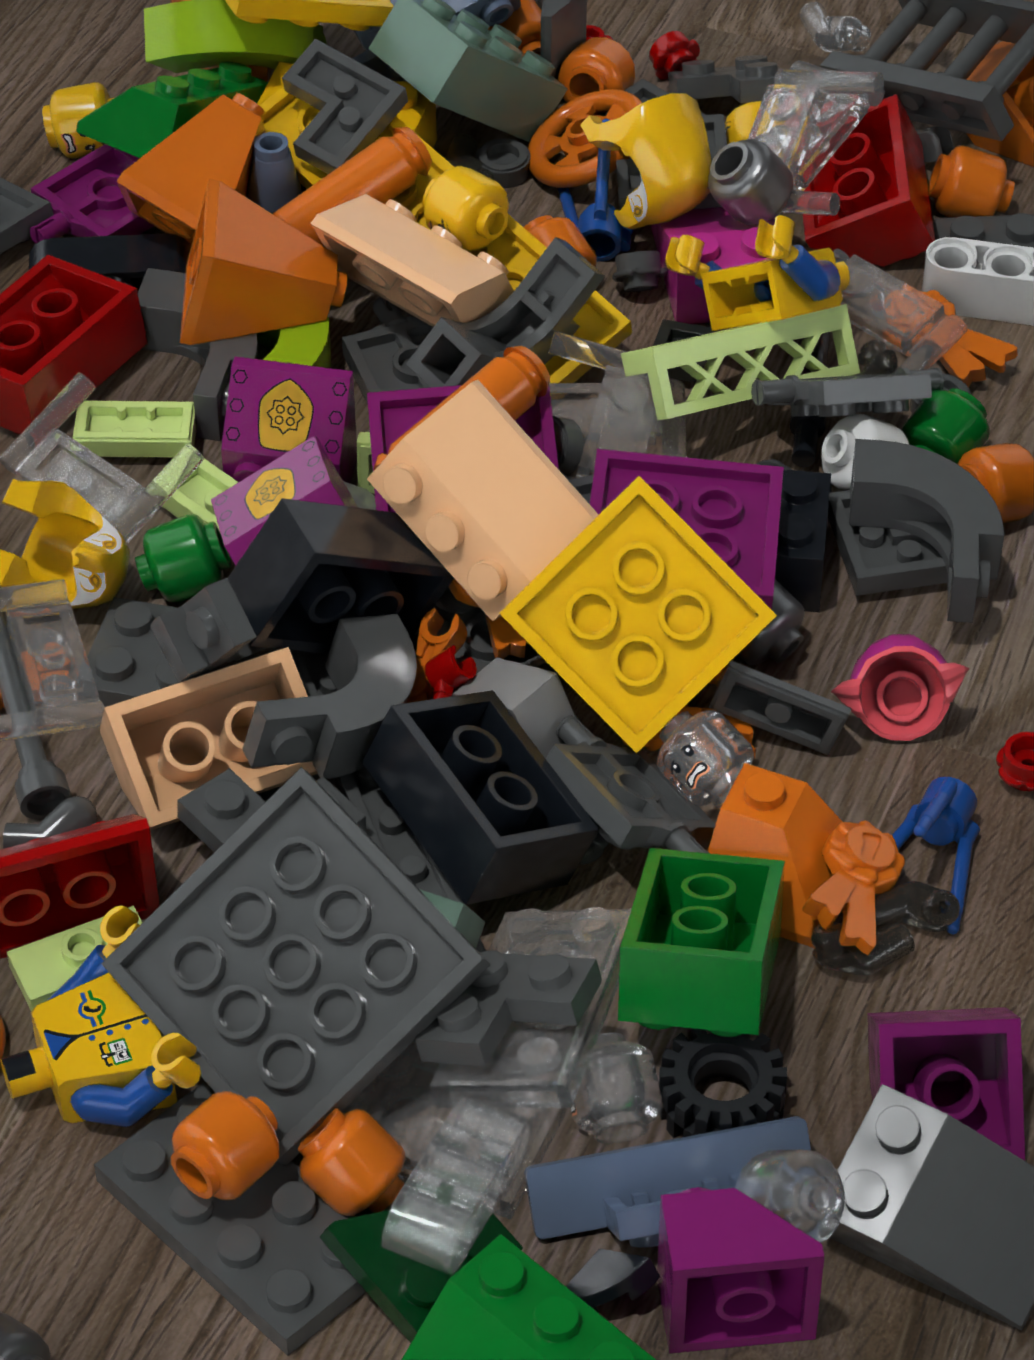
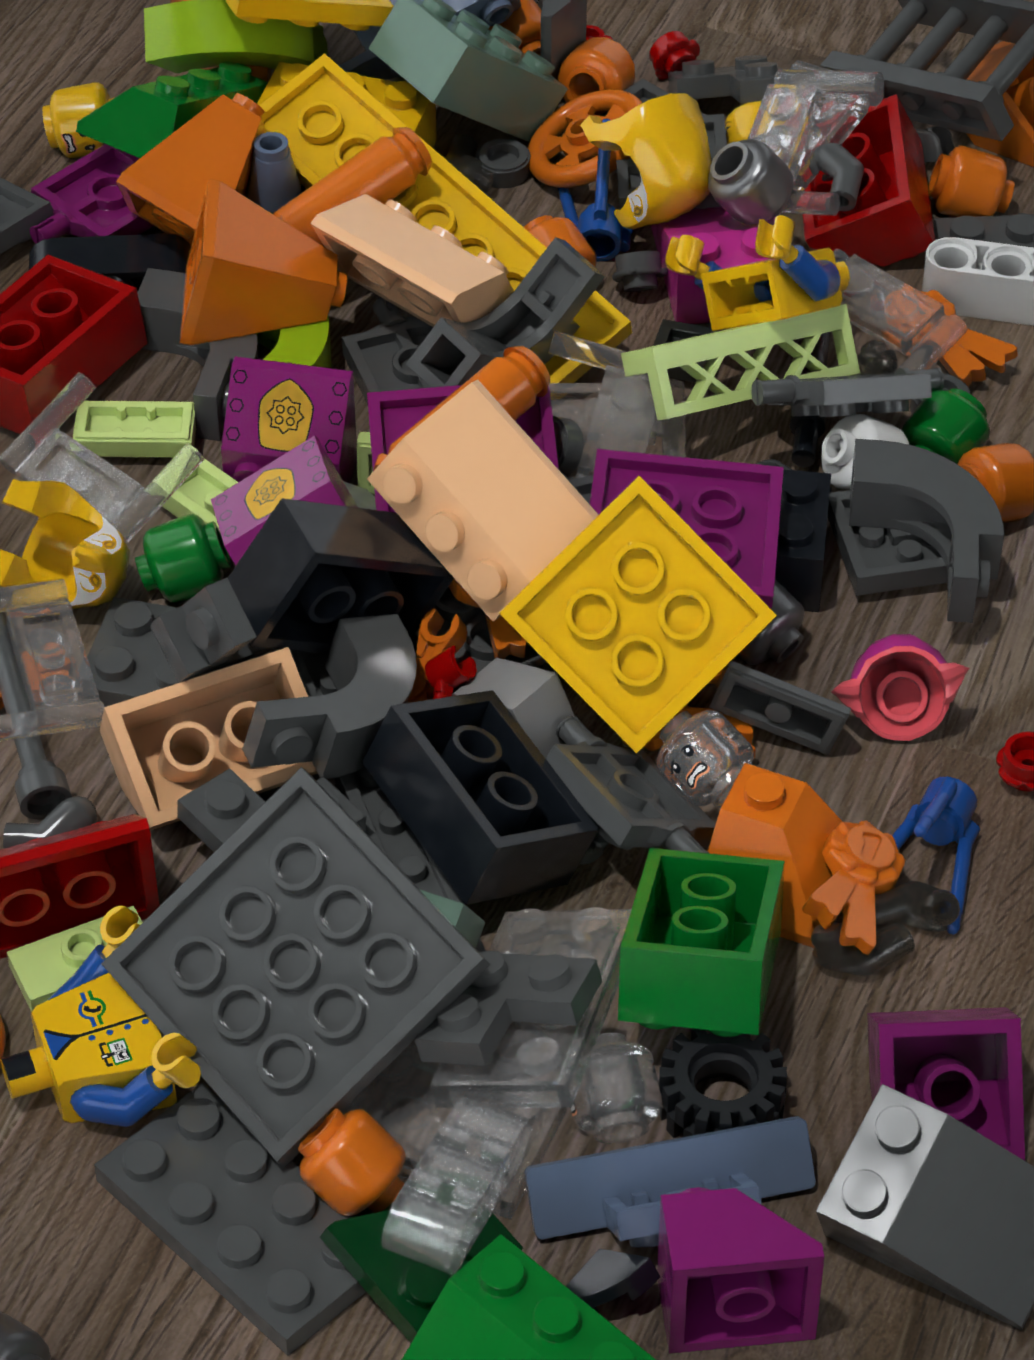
(225, 1145): orange head -> none
(351, 100): dark grey plate -> none
(467, 206): yellow head -> none
(796, 1189): clear head -> none
(834, 32): clear arm -> none
(841, 168): none -> dark grey arm

